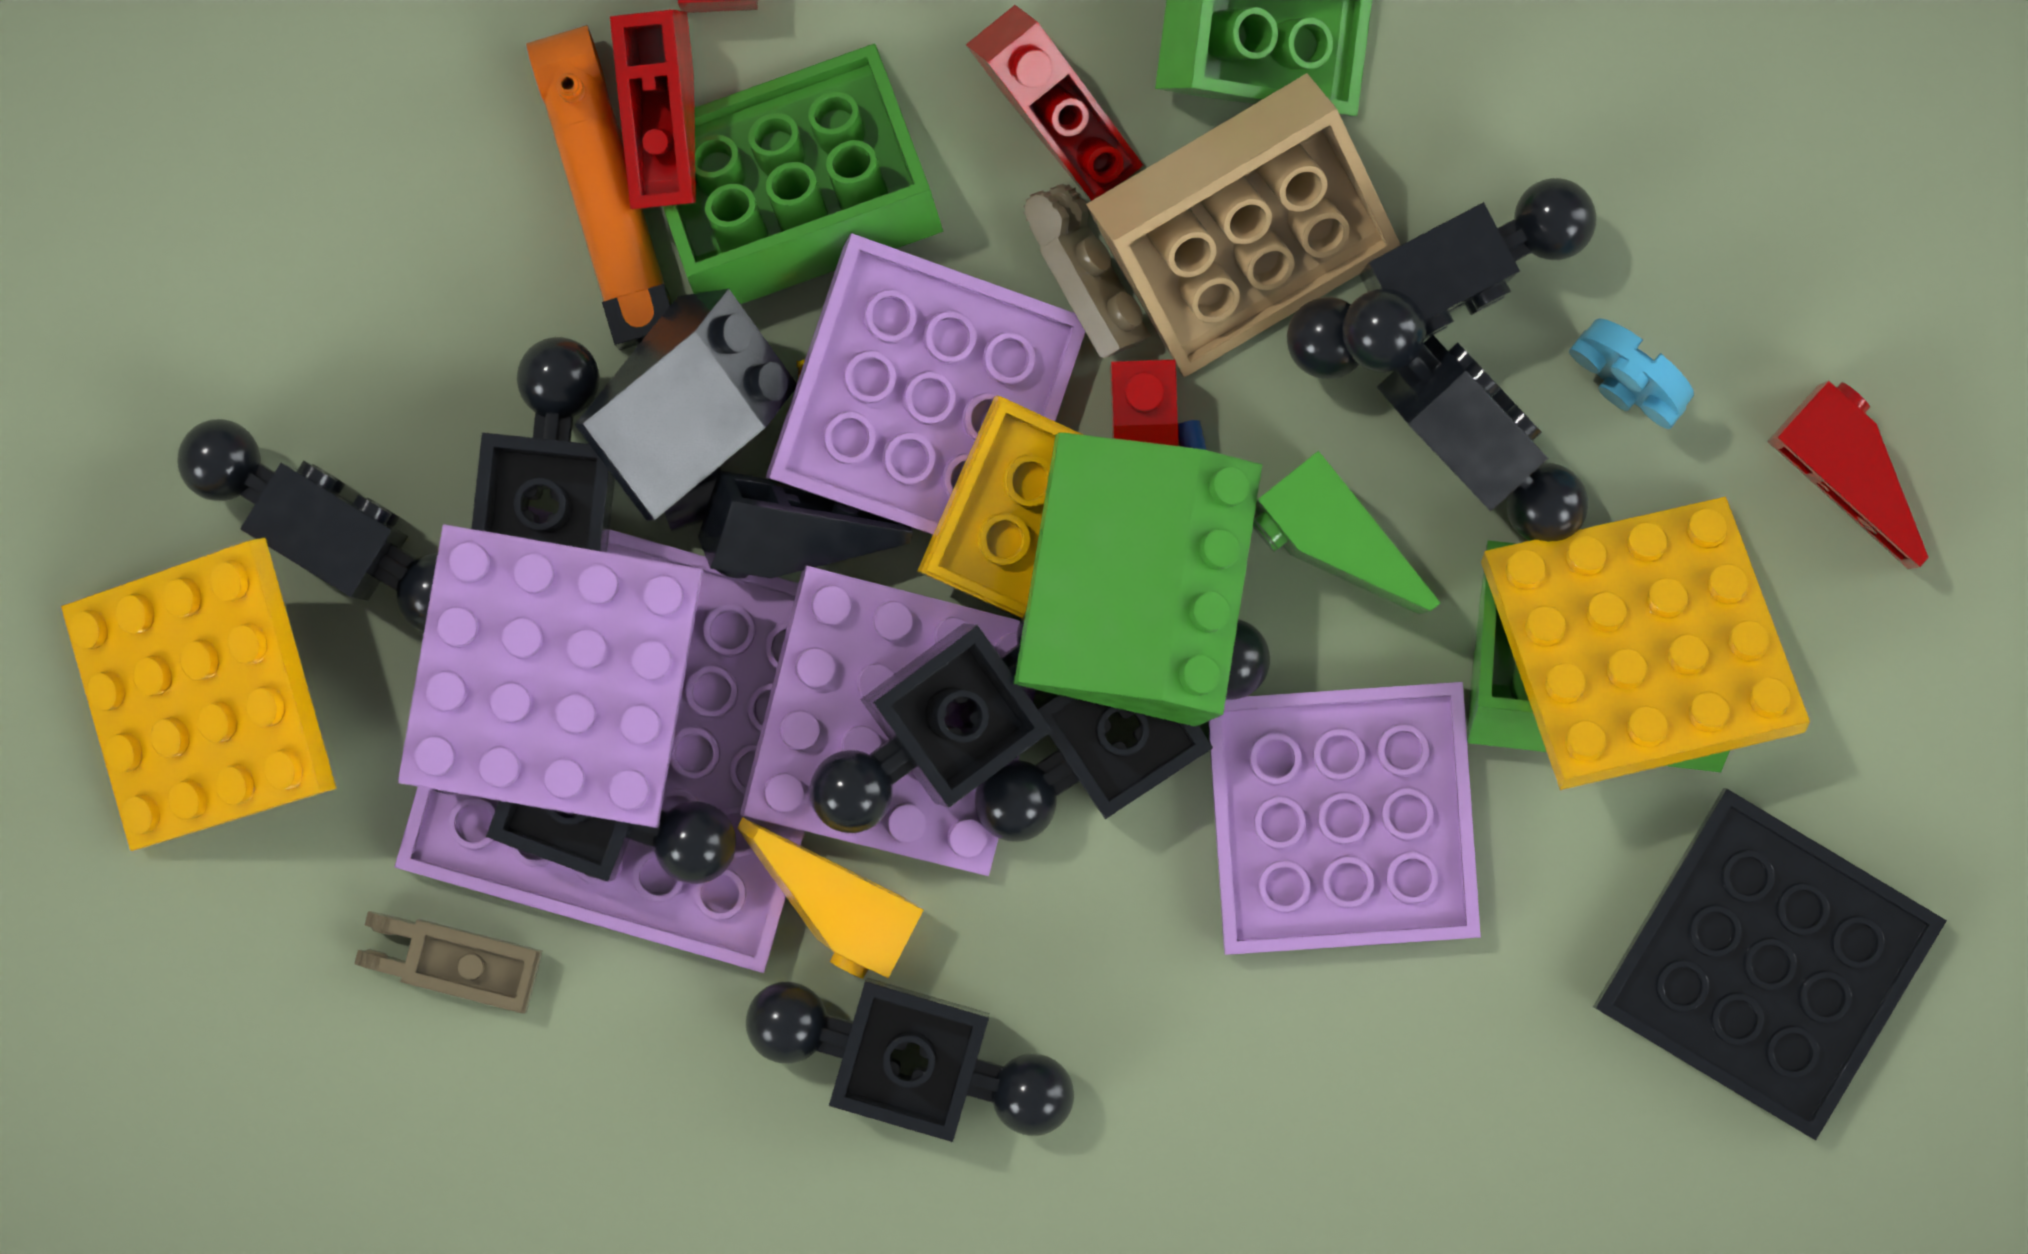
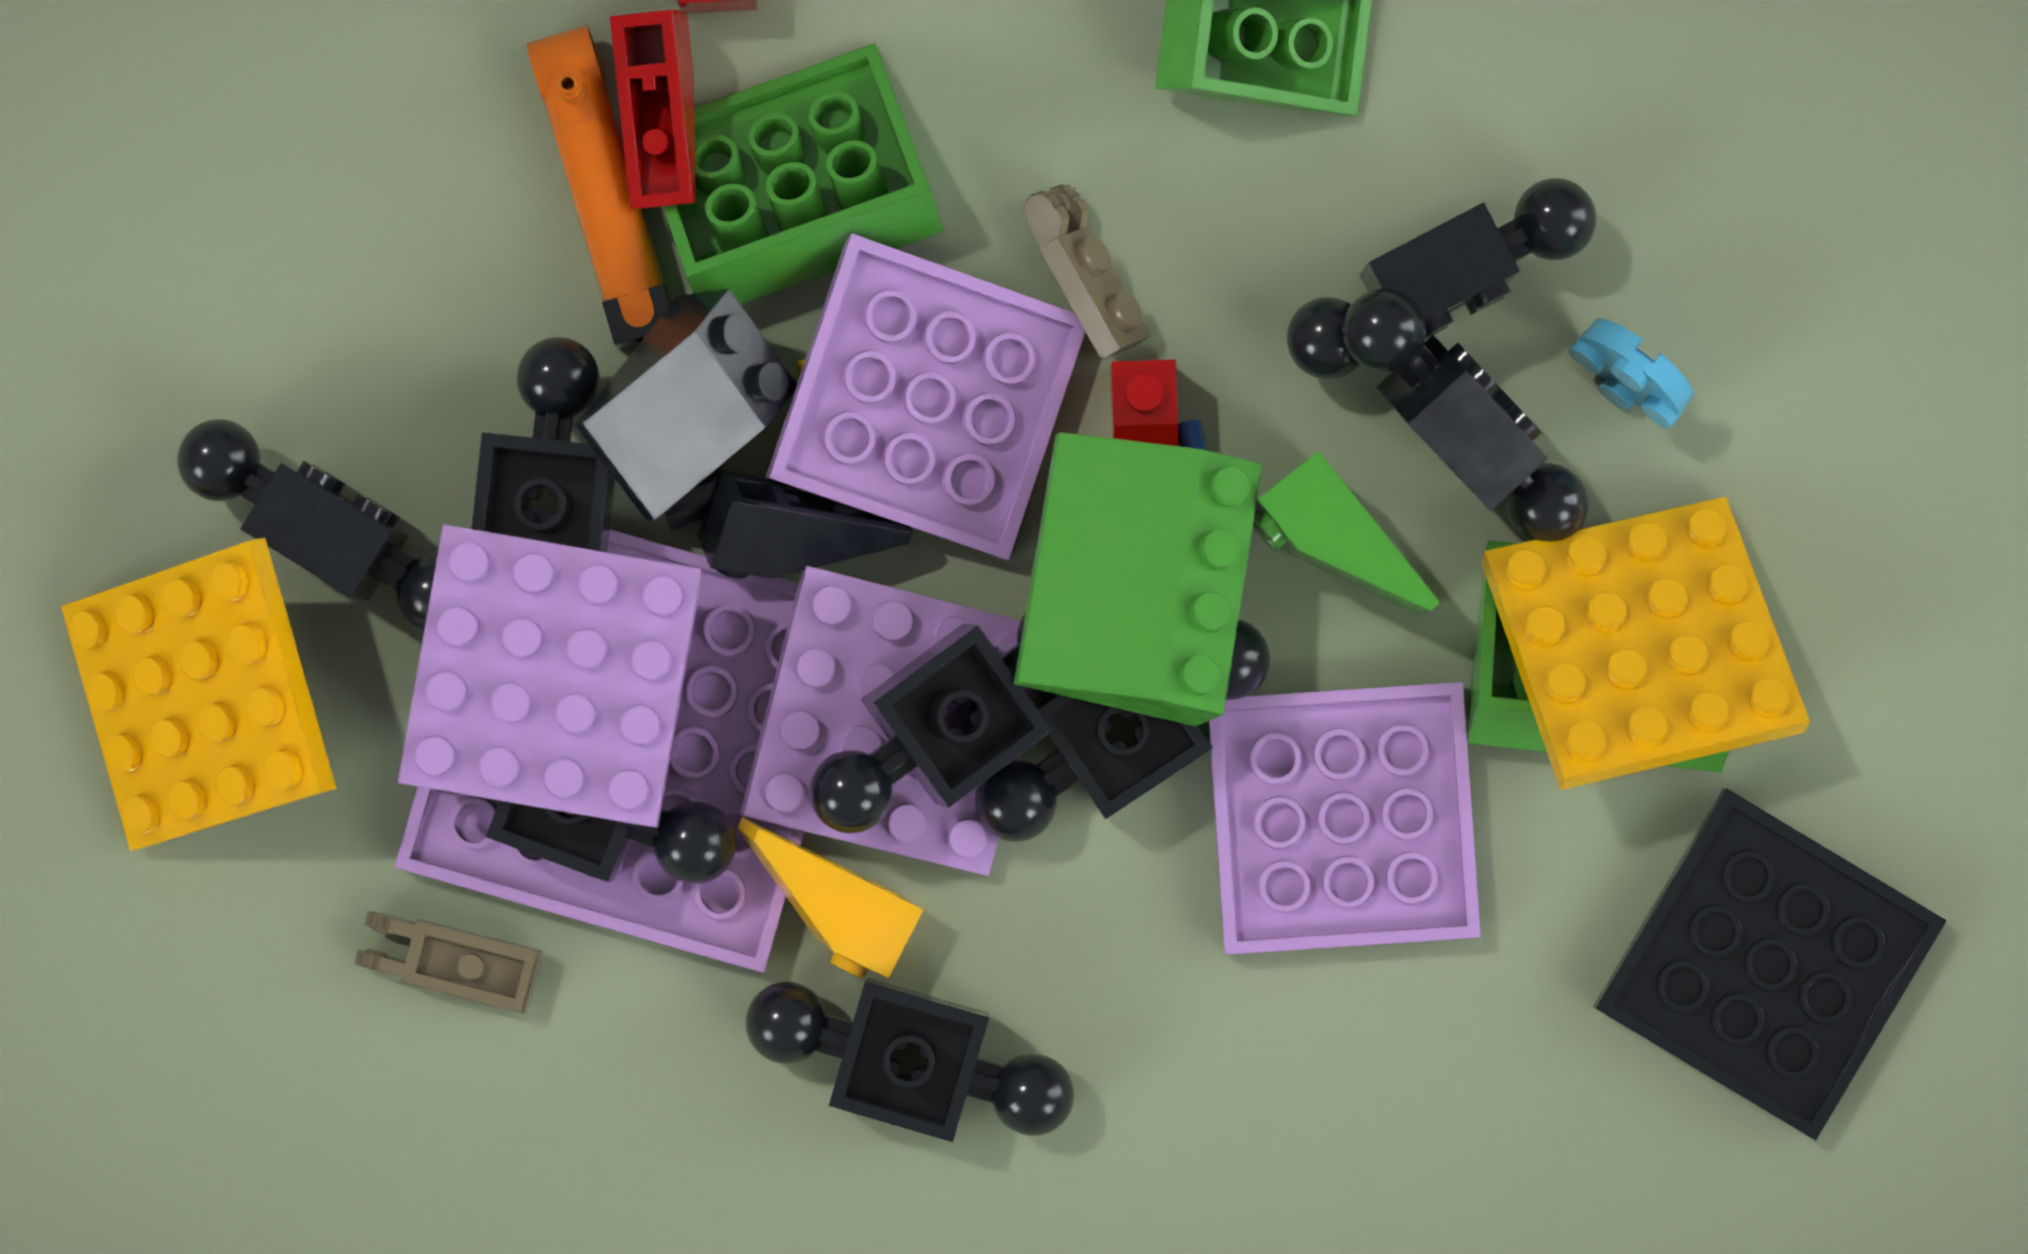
(996, 509): yellow tile -> none
(1054, 102): red slope -> none
(1245, 224): tan slope -> none
(1848, 461): red slope -> none

